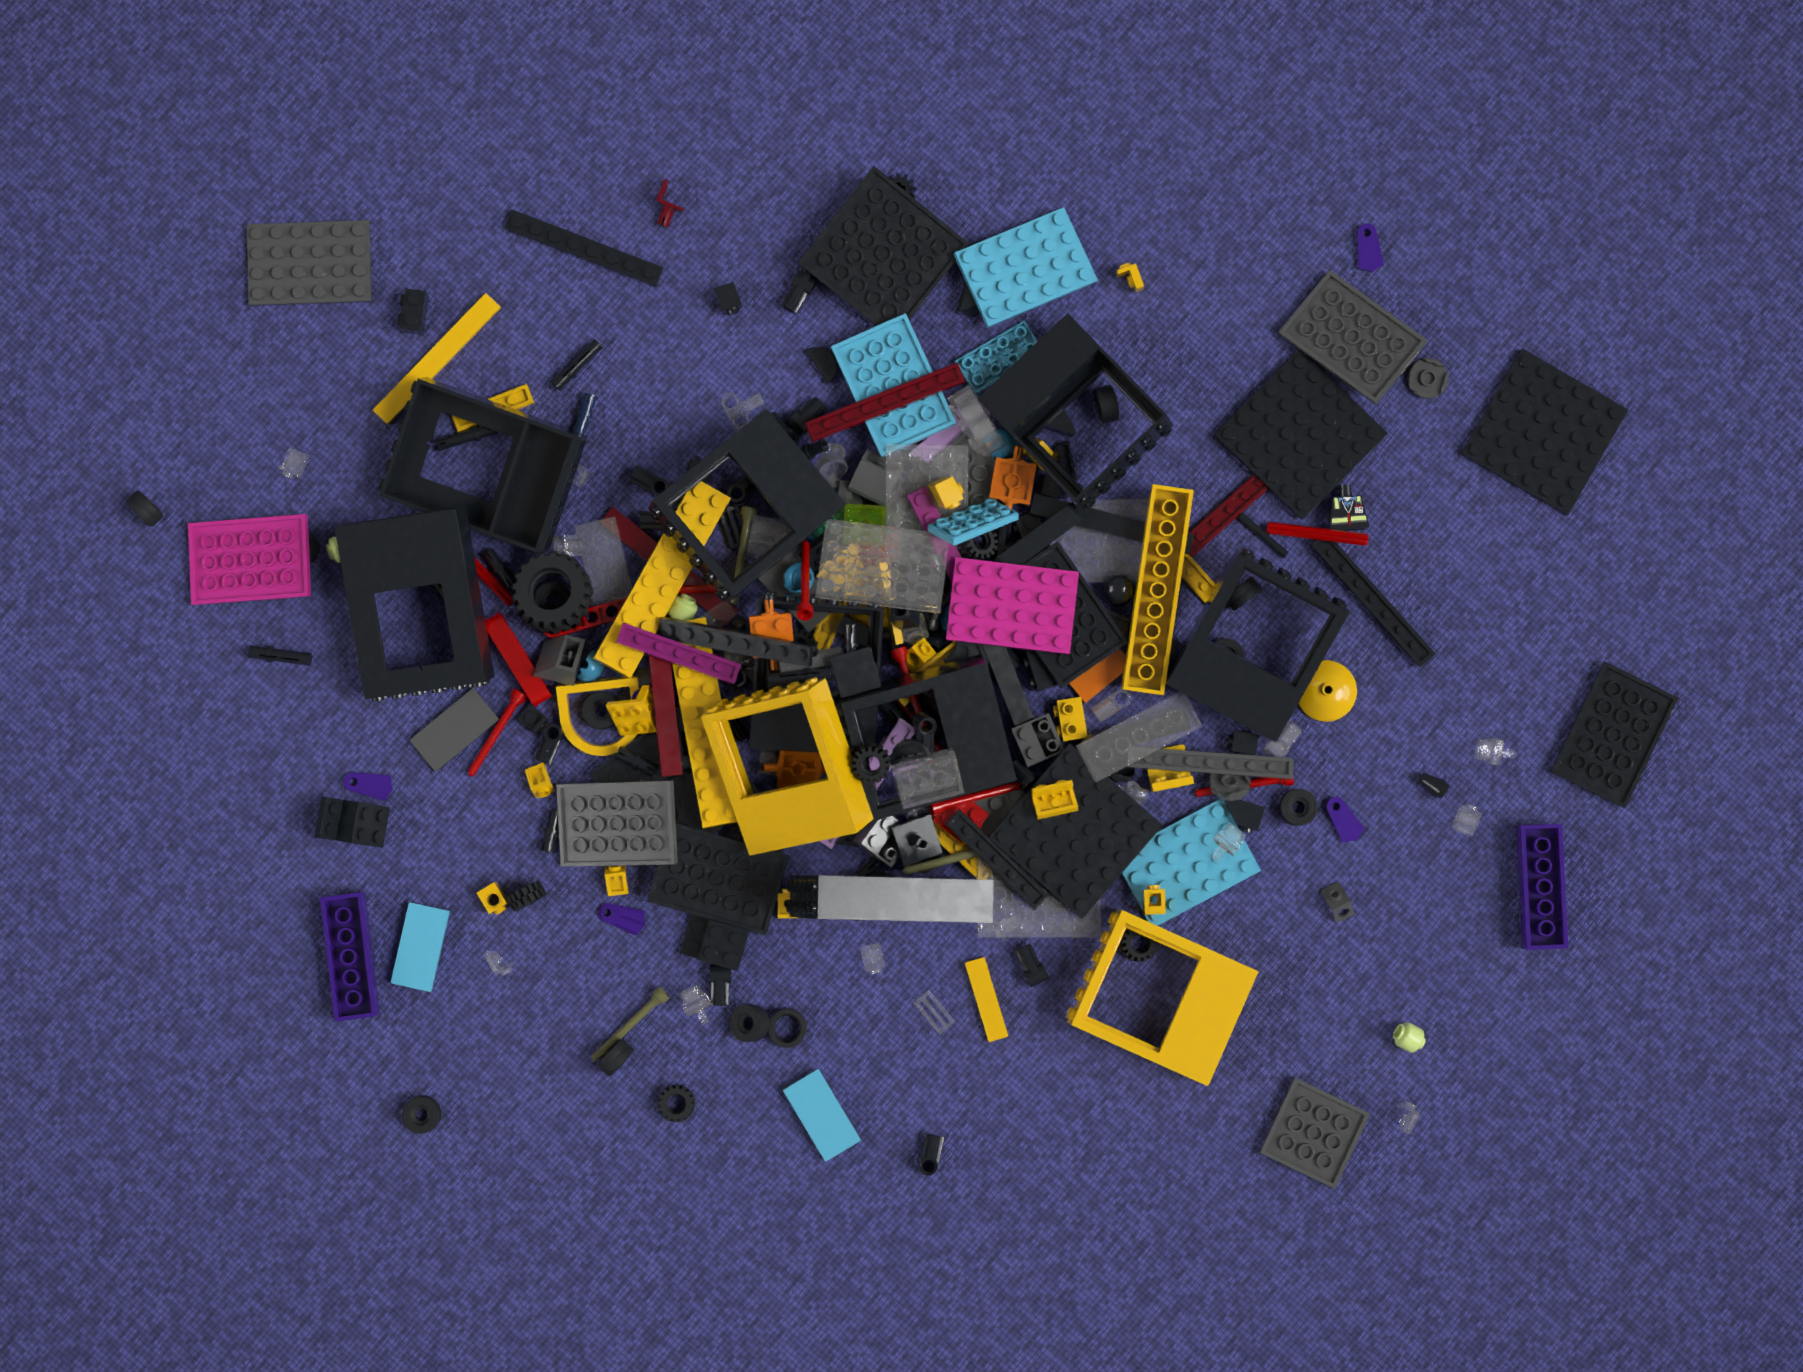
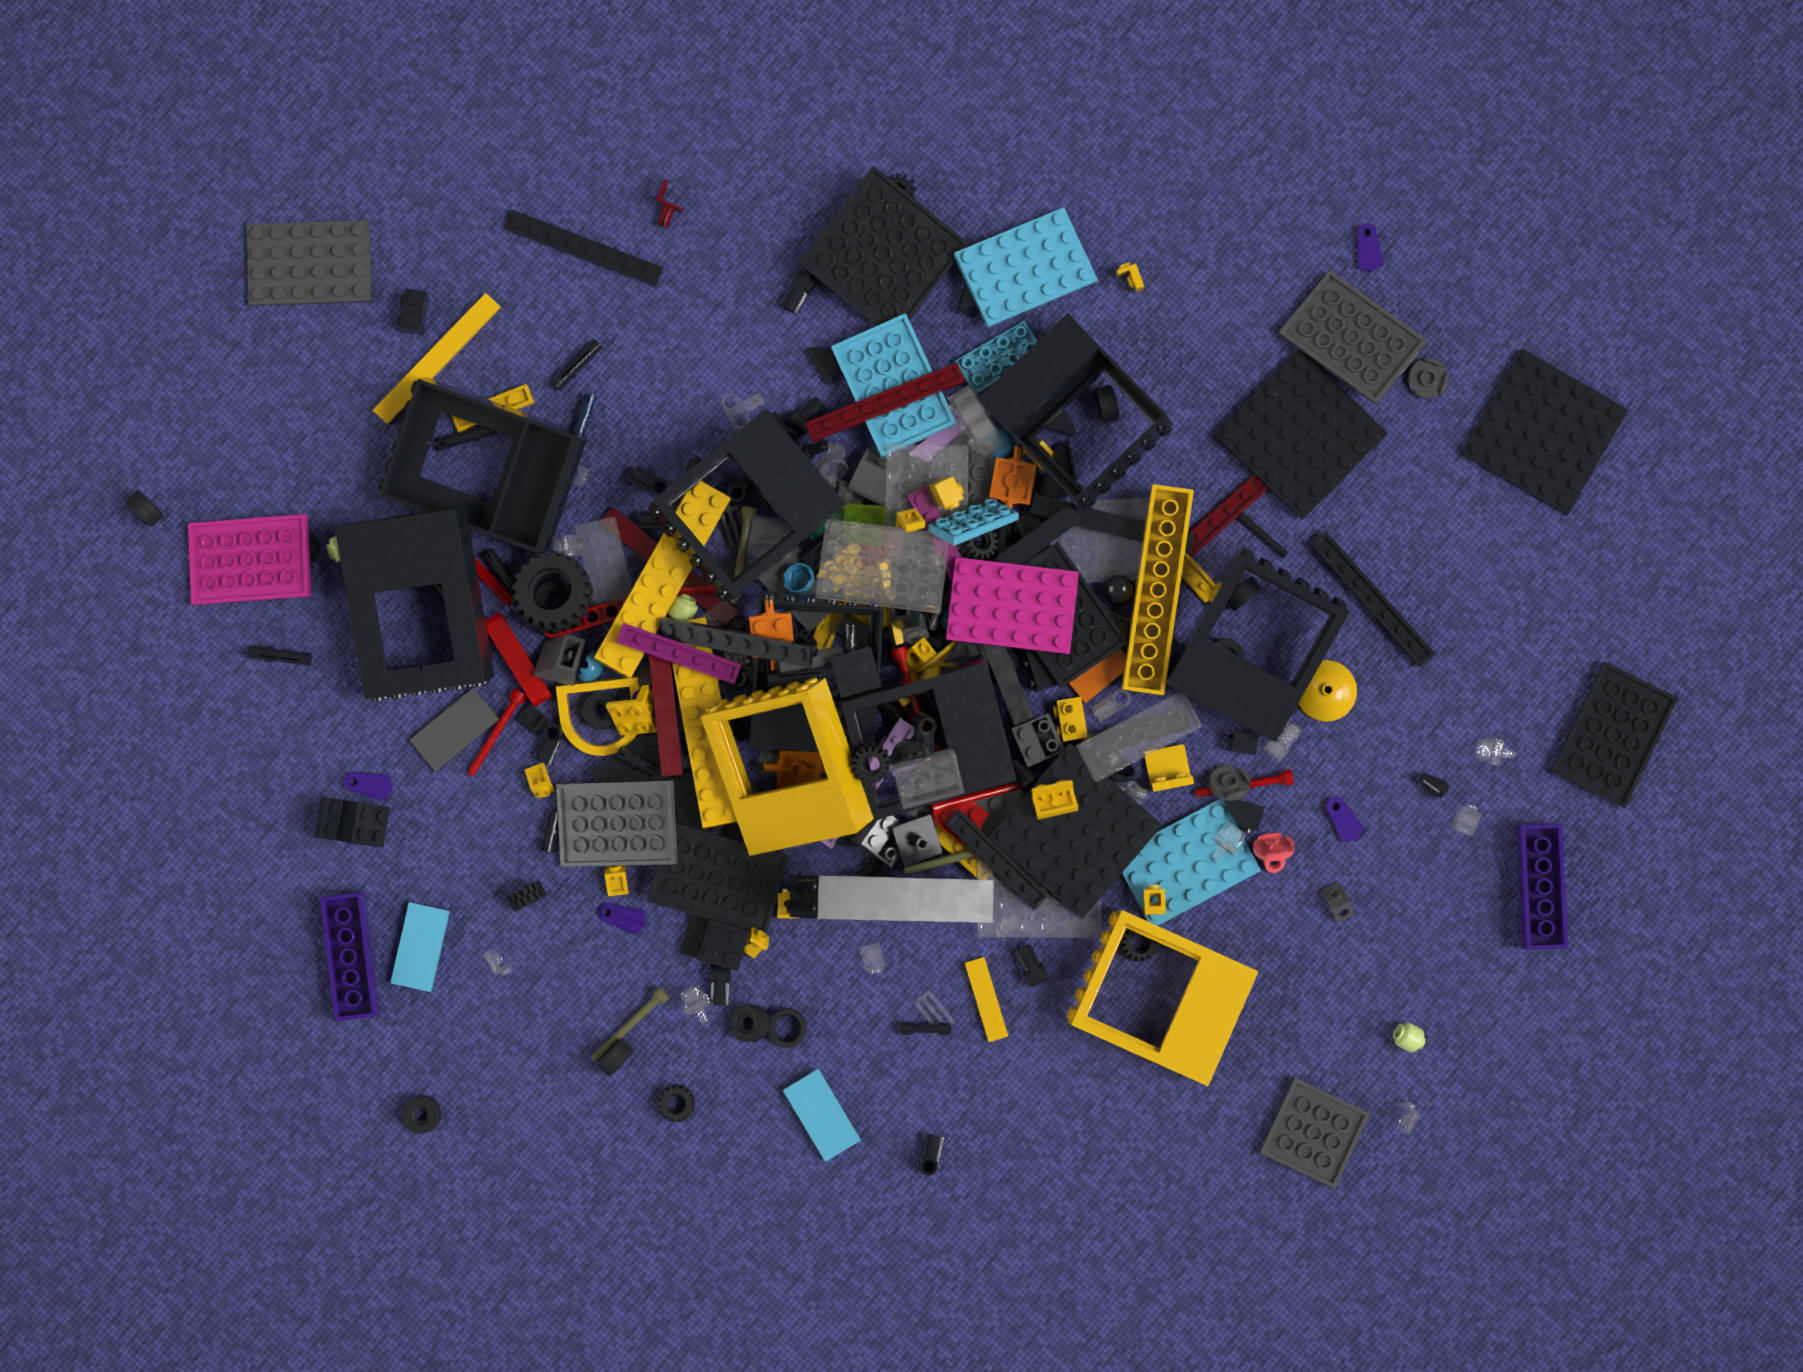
(293, 463): clear bracket -> none
(486, 892): yellow brick -> none
(728, 299): black brick -> none
(756, 942): none -> yellow bracket
(804, 609): red piece -> none
(909, 1028): none -> black bar
(910, 520): none -> yellow bracket
(1217, 764): dark grey plate -> none
(1273, 848): none -> coral tile
(1286, 807): black tyre -> none
(1317, 533): red axle -> none
(1347, 511): torso -> none

